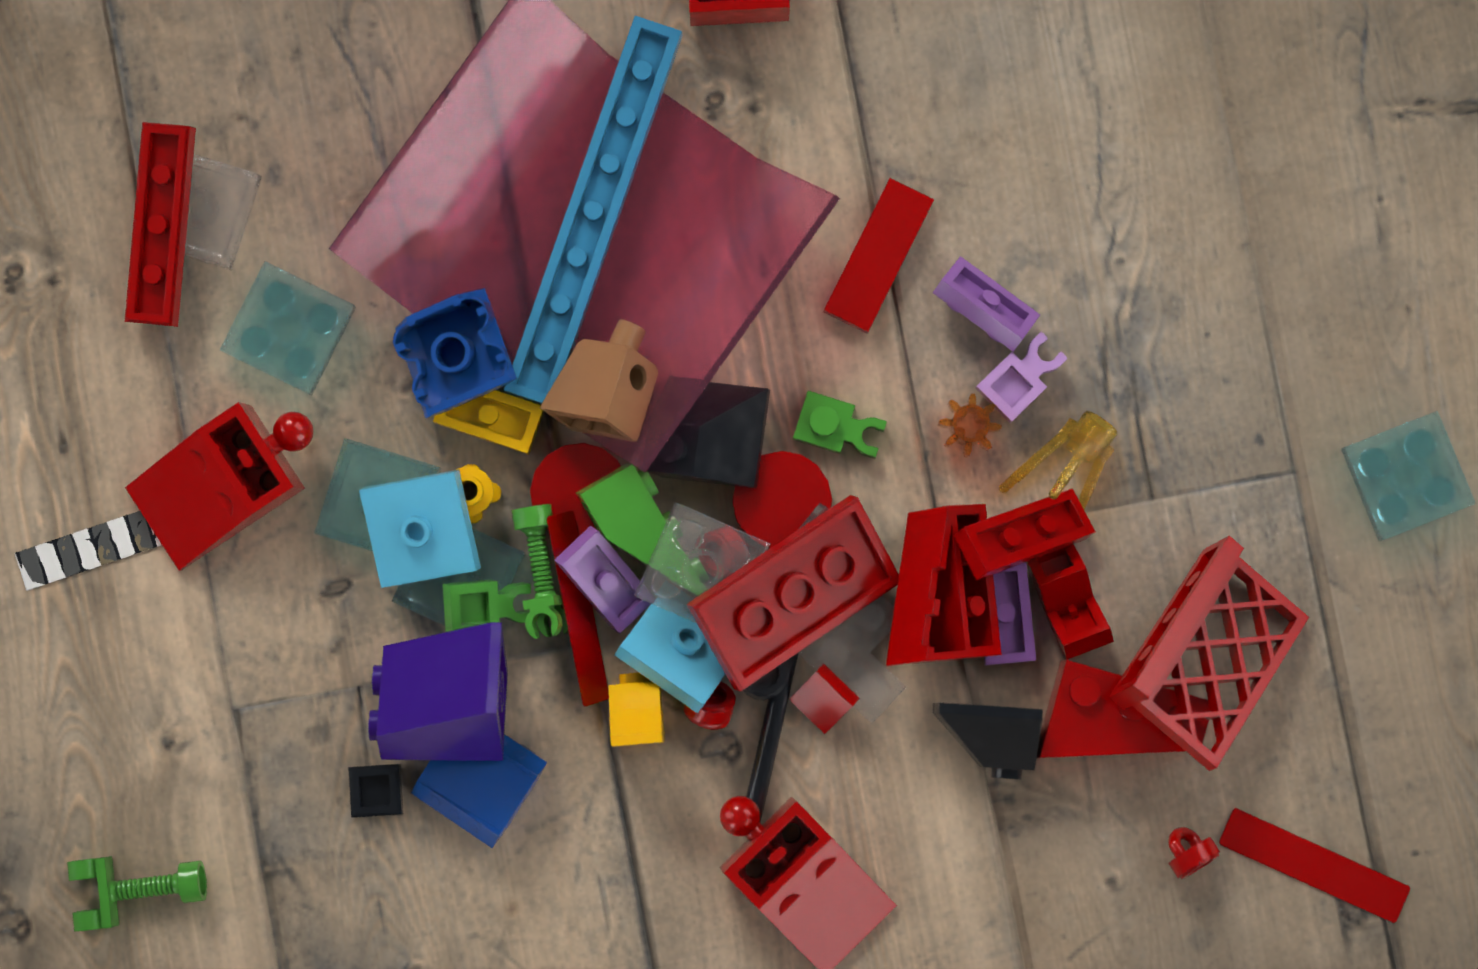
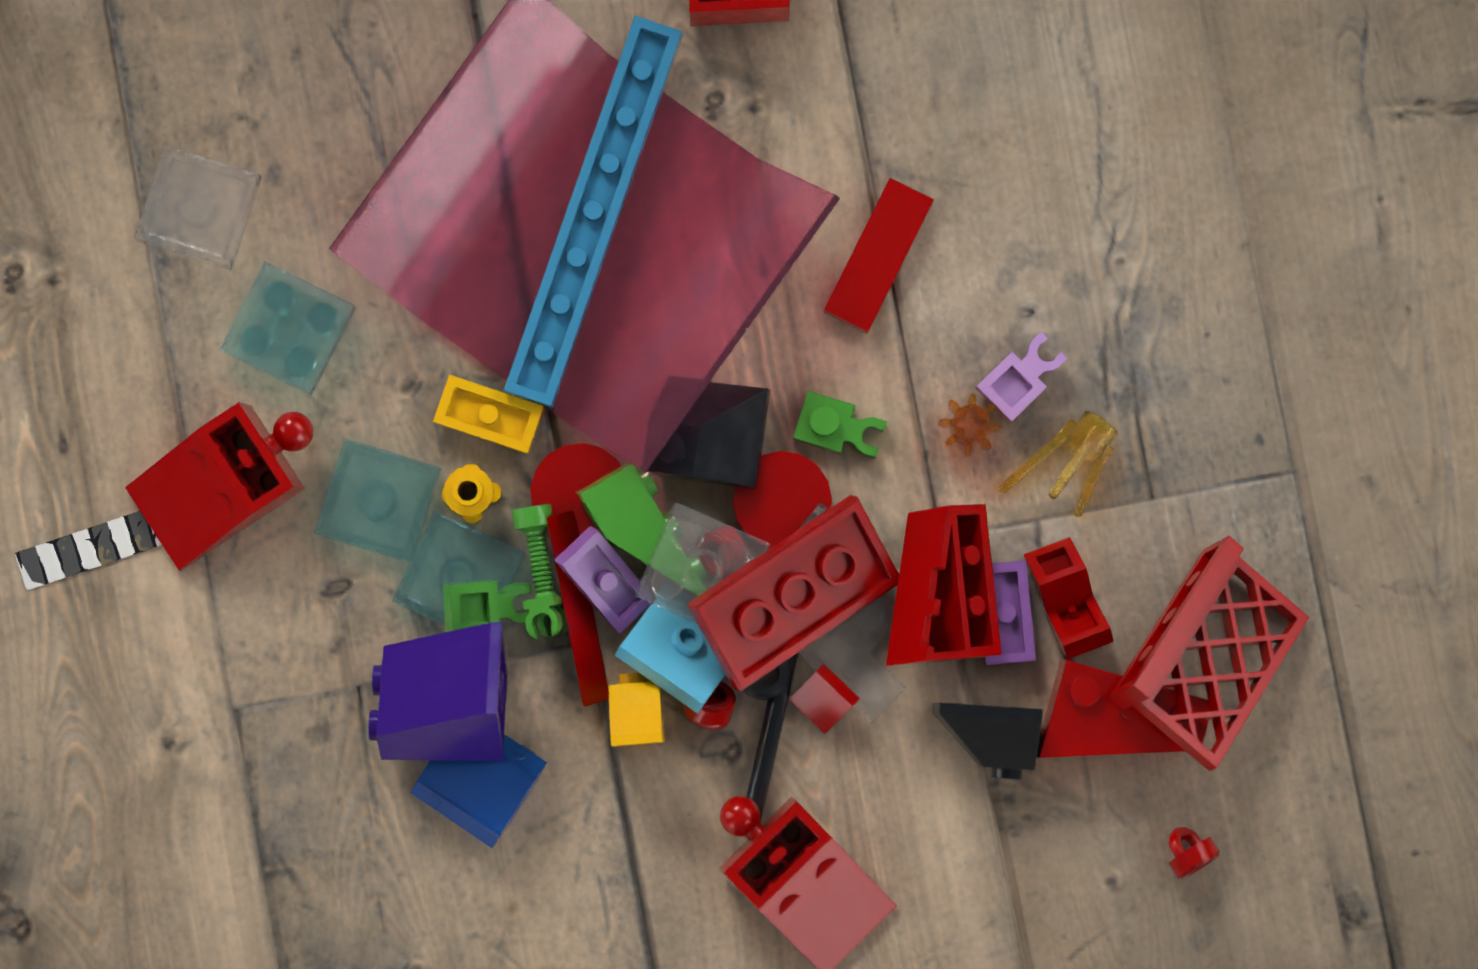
(160, 224): red tile -> none
(188, 882): bright green bar -> none
(375, 790): black tile -> none
(420, 528): medium azure plate -> none
(453, 352): blue slope -> none
(605, 386): medium nougat torso -> none
(986, 304): medium lavender plate -> none
(1023, 534): red plate -> none
(1314, 865): red sticker -> none
(1408, 476): clear light blue plate -> none

